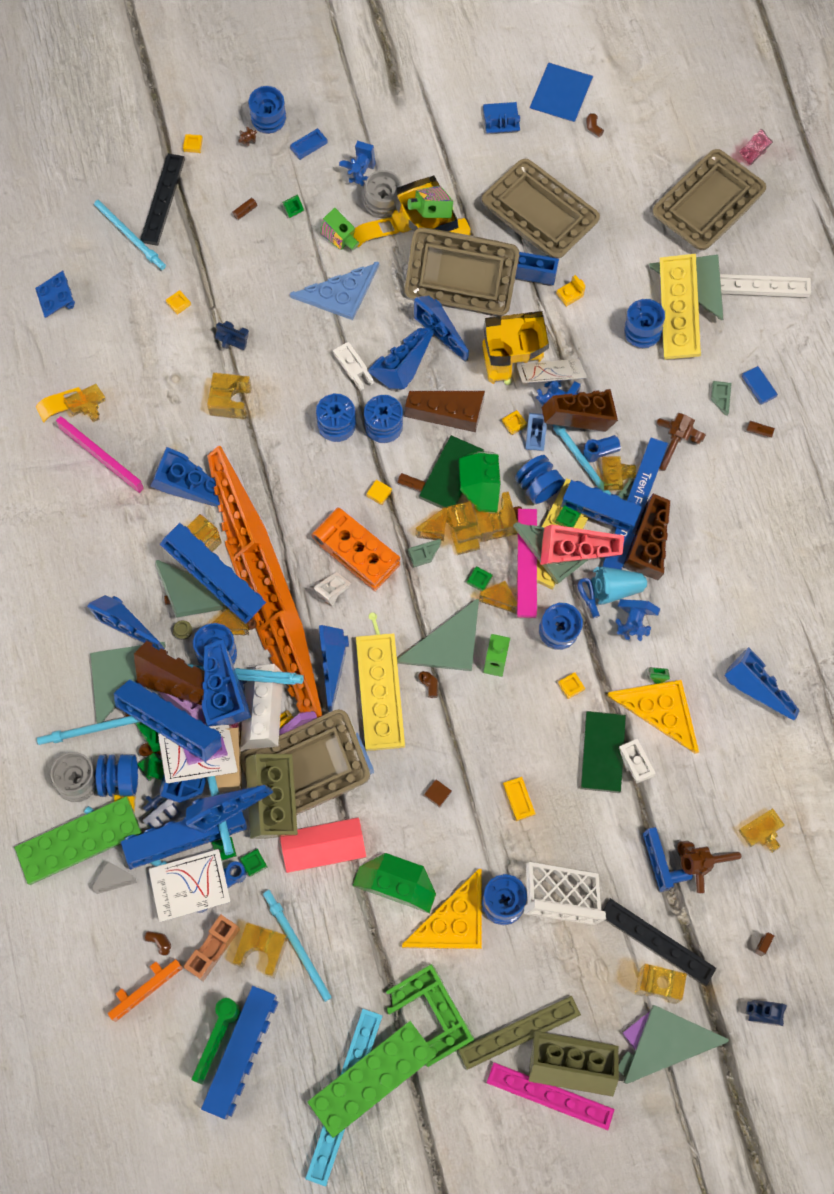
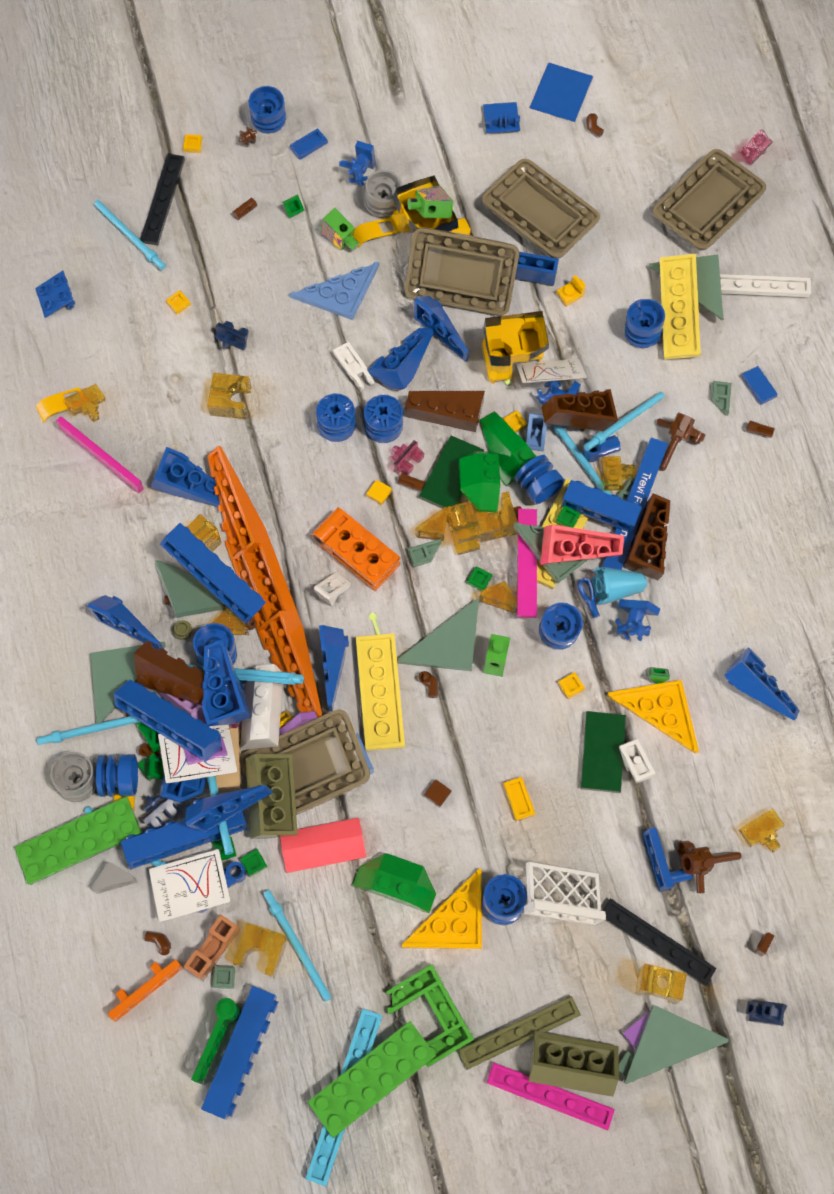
(224, 977): none -> sand green tile
(404, 454): none -> clear pink hips
(506, 443): none -> green wedge
(601, 437): none -> medium azure bar

